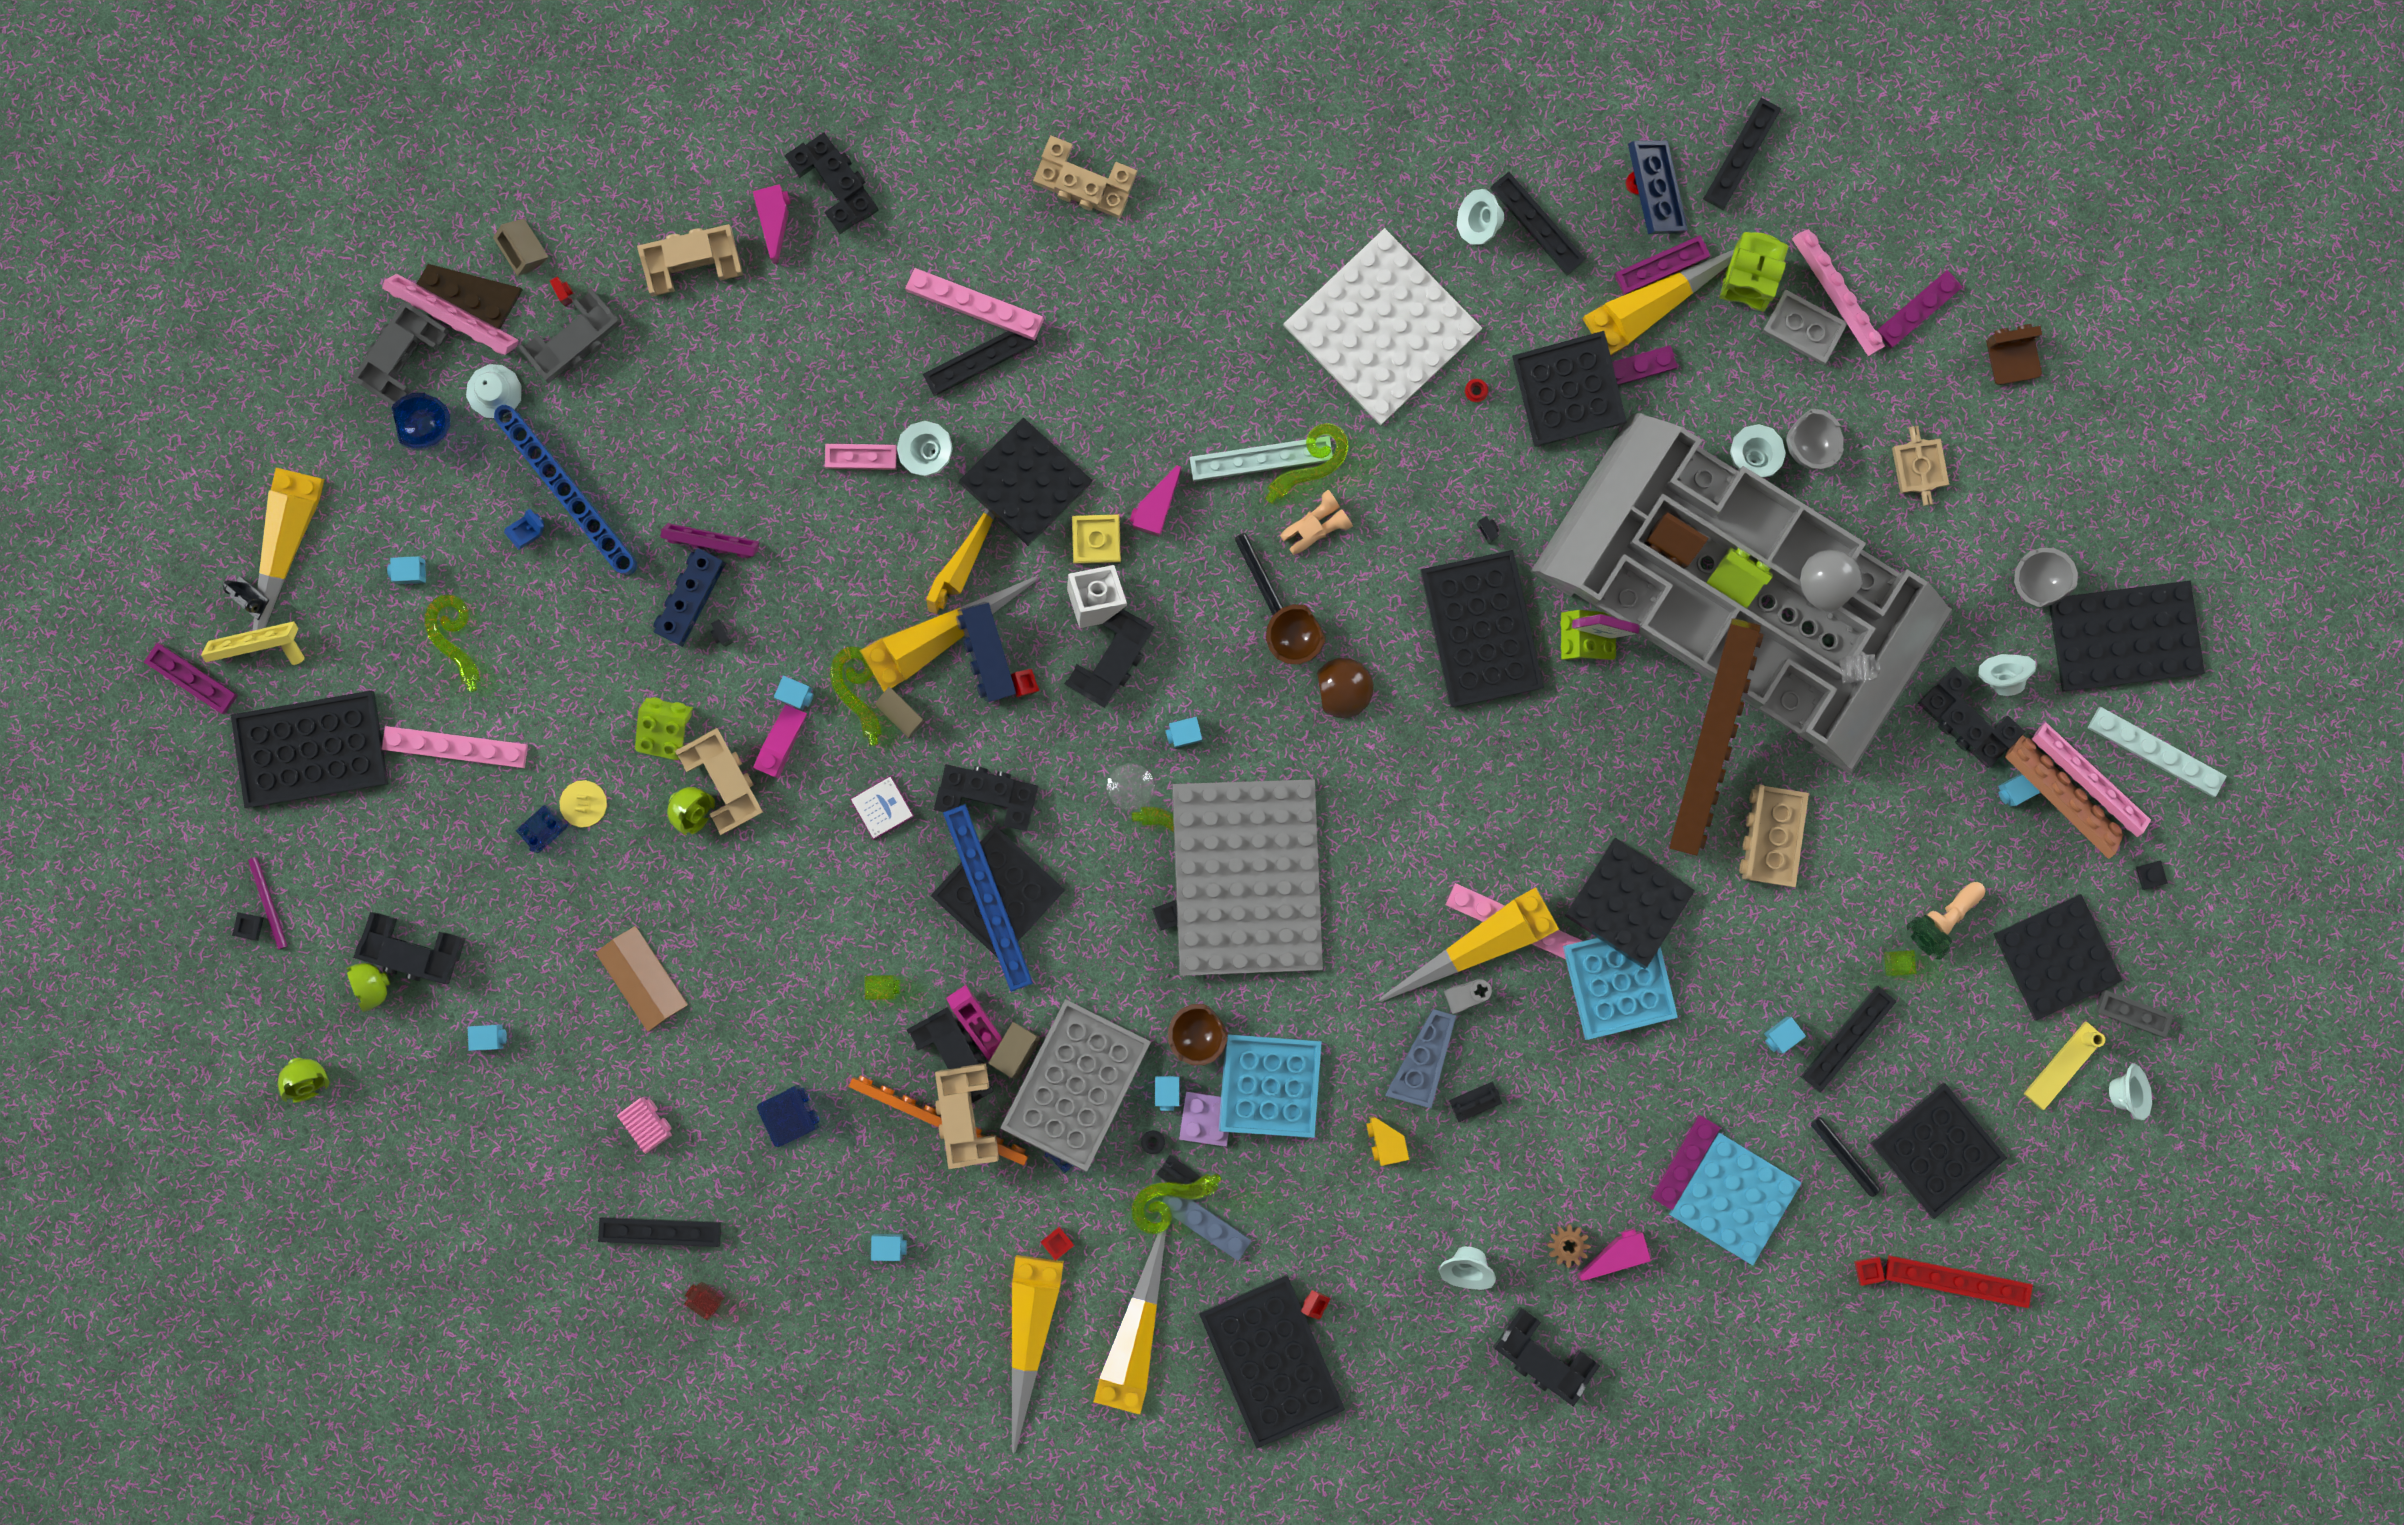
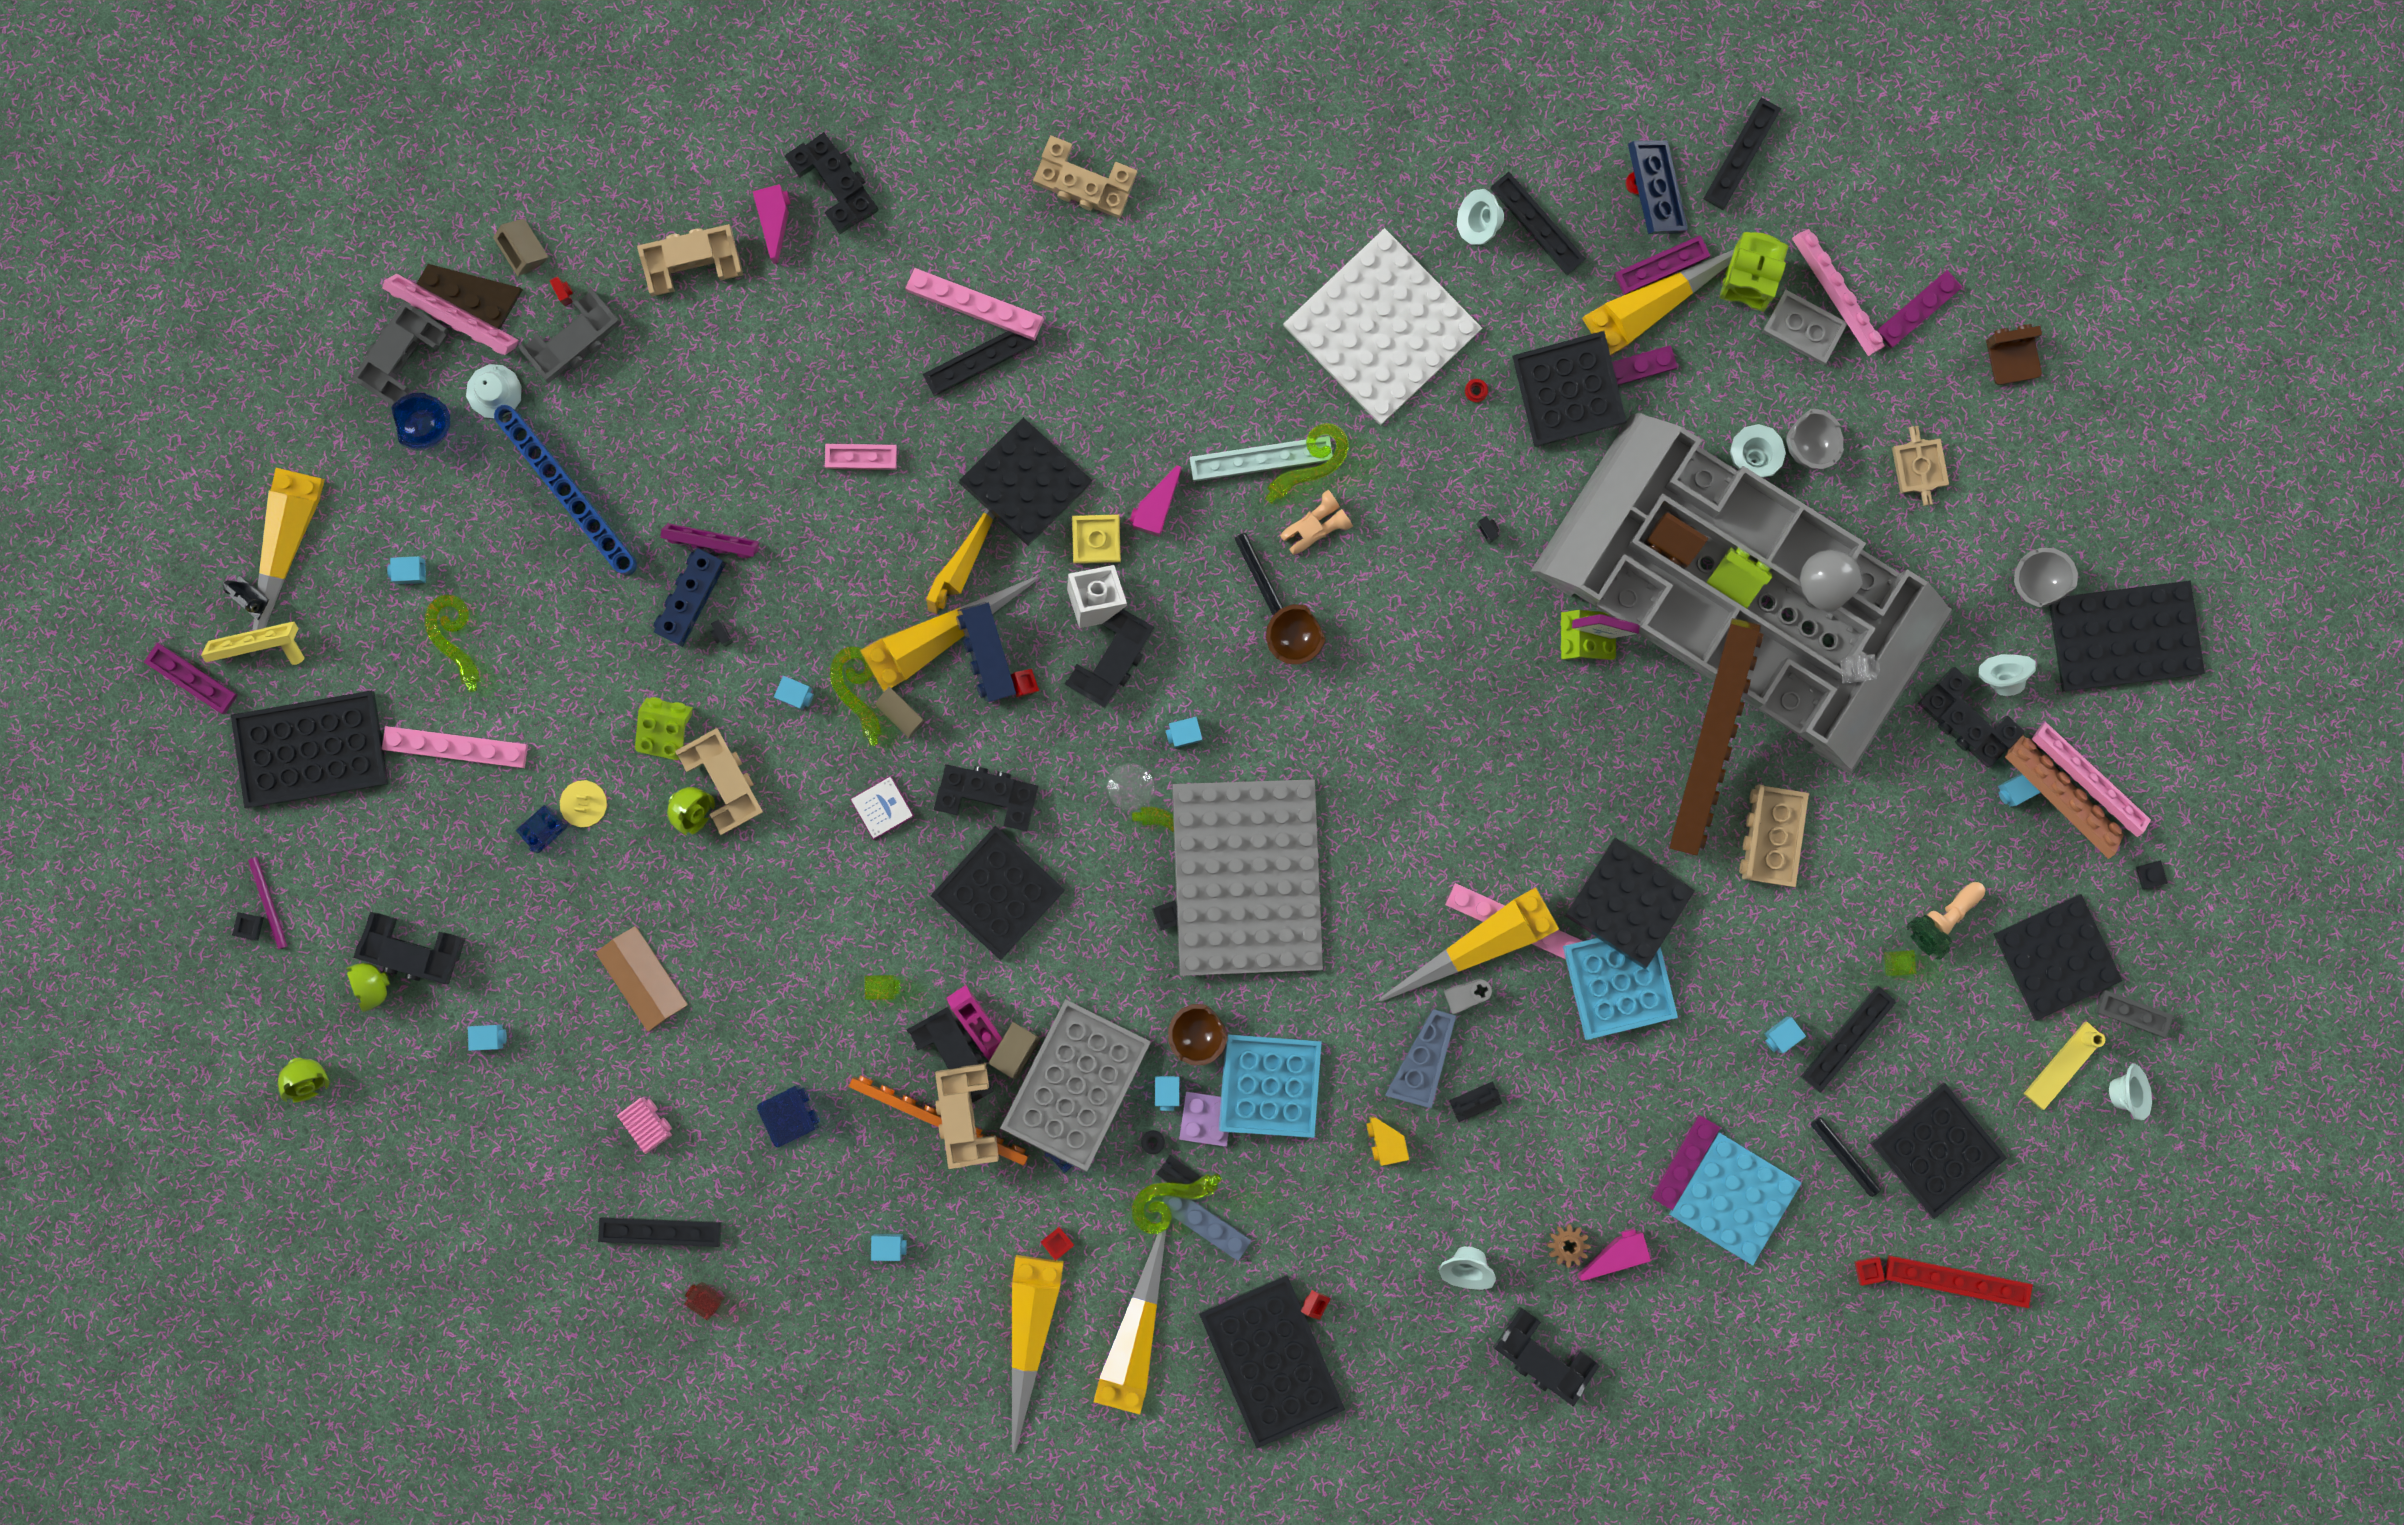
(525, 529): blue bracket -> none
(780, 741): dark pink slope -> none
(917, 447): light aqua hat -> none
(988, 898): blue tile -> none
(1344, 687): reddish brown cylinder -> none
(1481, 628): black plate -> none
(2157, 752): light aqua plate -> none

